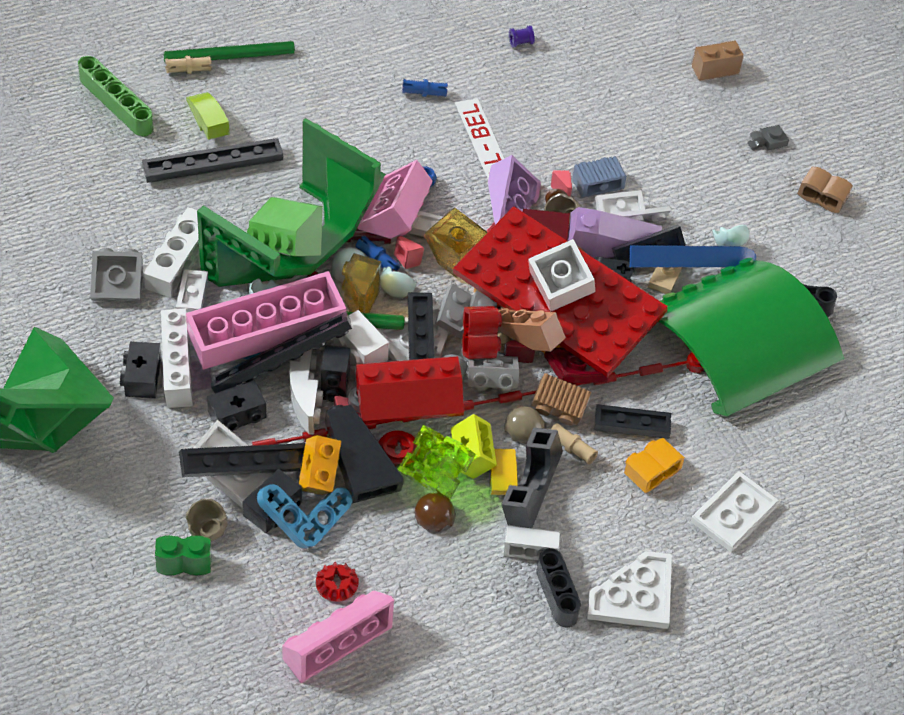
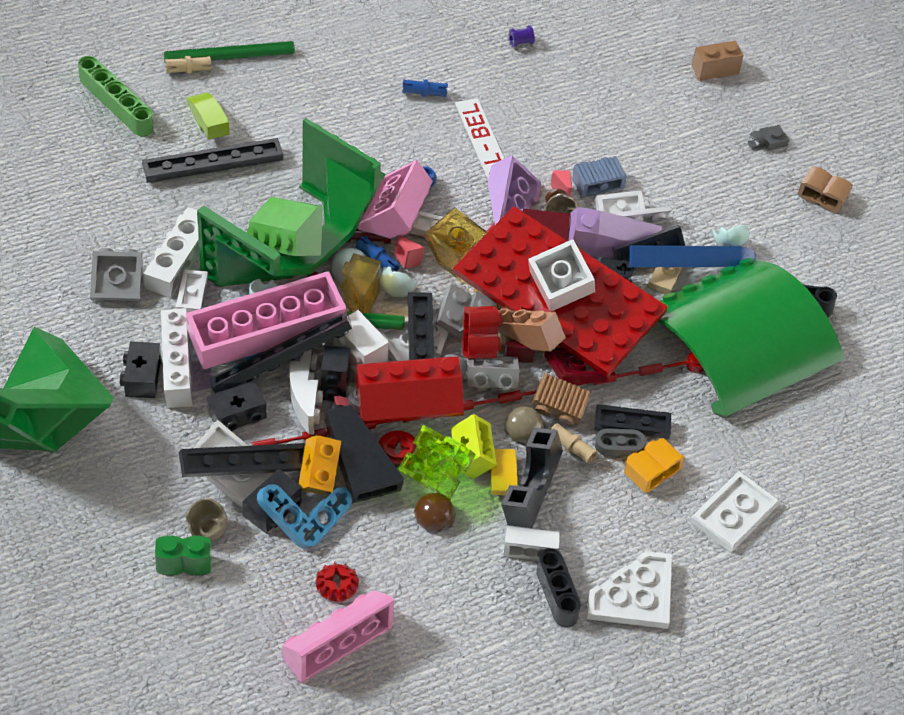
(619, 442): none -> dark grey plate

